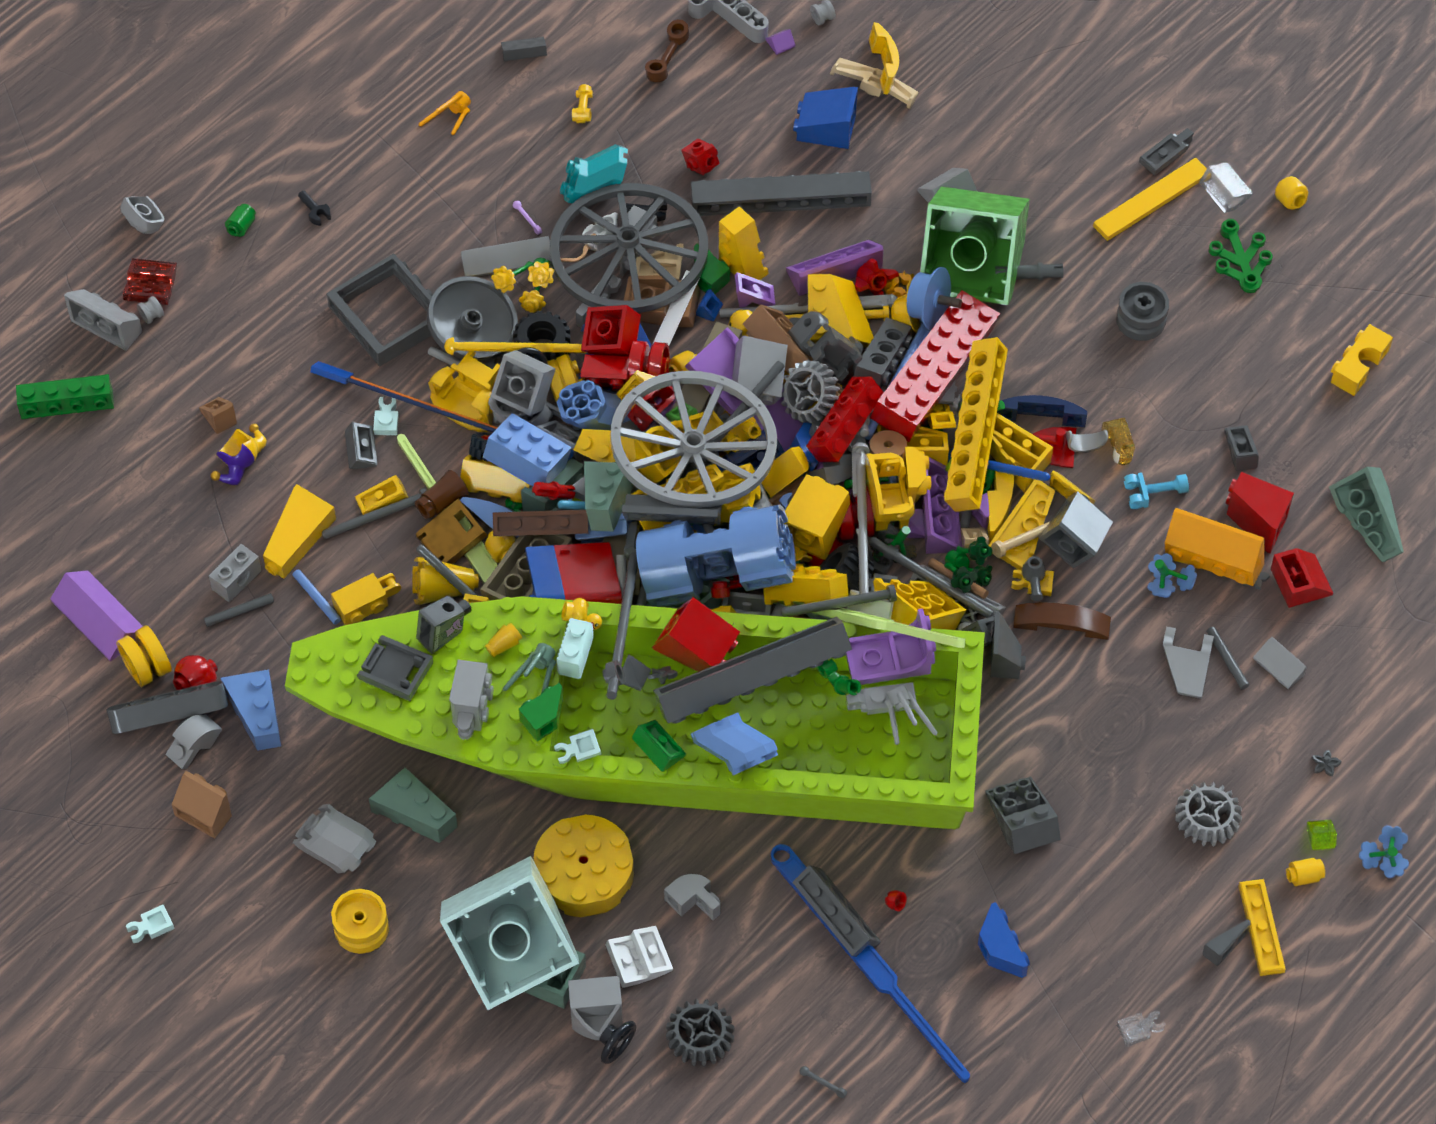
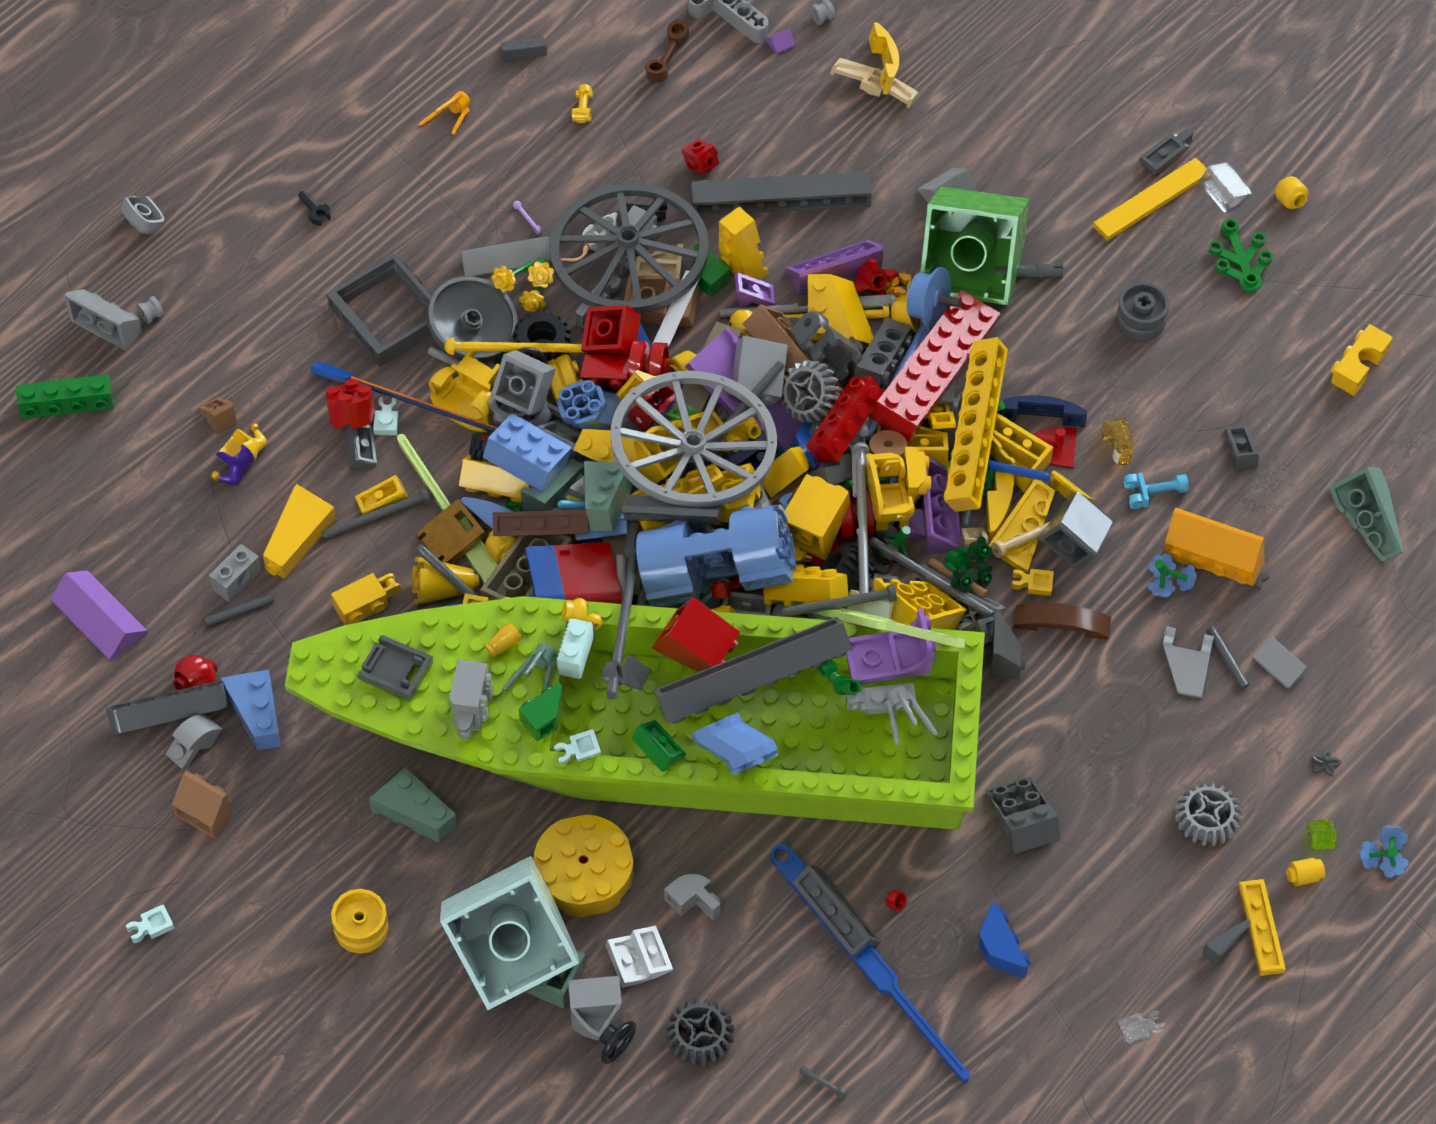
(144, 656): yellow wheel -> none
(150, 279): clear red slope -> none
(240, 220): green brick -> none
(316, 596): medium blue bar -> none
(334, 839): light grey brick -> none
(350, 404): none -> red brick
(441, 494): reddish brown plant -> none
(441, 622): dark grey torso -> none
(553, 490): red axle -> none
(594, 172): teal brick -> none
(663, 674): dark grey plant -> none
(709, 306): blue slope -> none
(827, 117): blue slope -> none
(982, 514): medium lavender slope -> none
(1034, 575): dark grey bar -> none
(1086, 442): light grey helmet -> none
(1259, 507): red slope -> none
(1300, 577): red slope -> none

